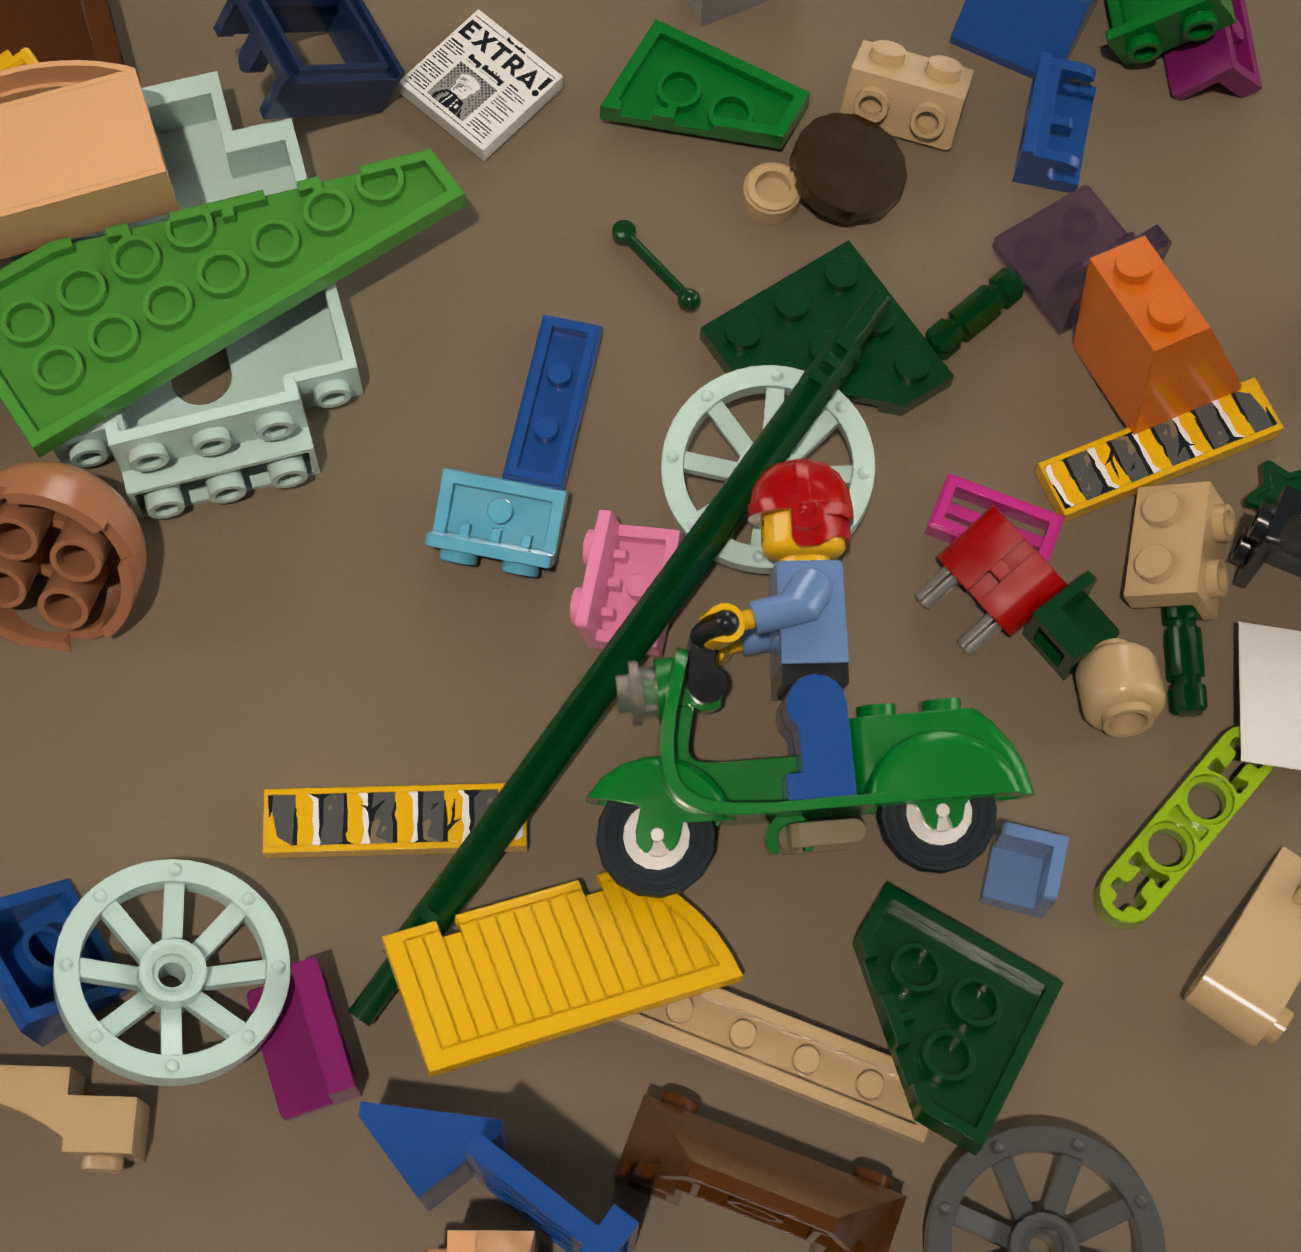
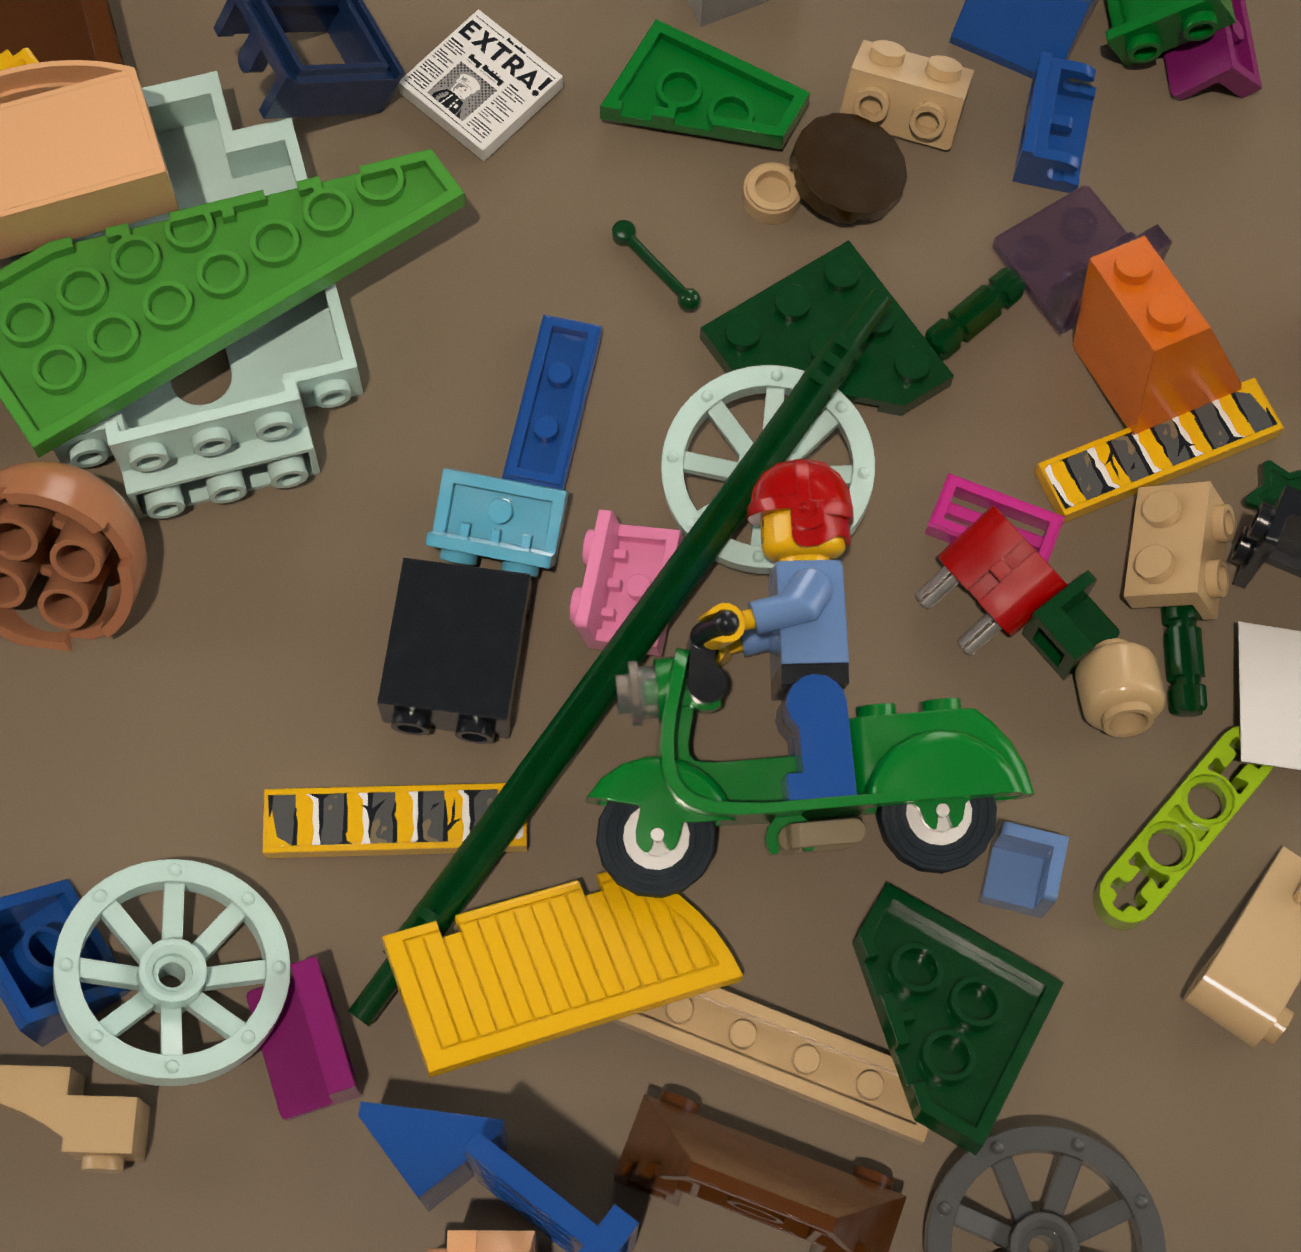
(454, 650): none -> black panel

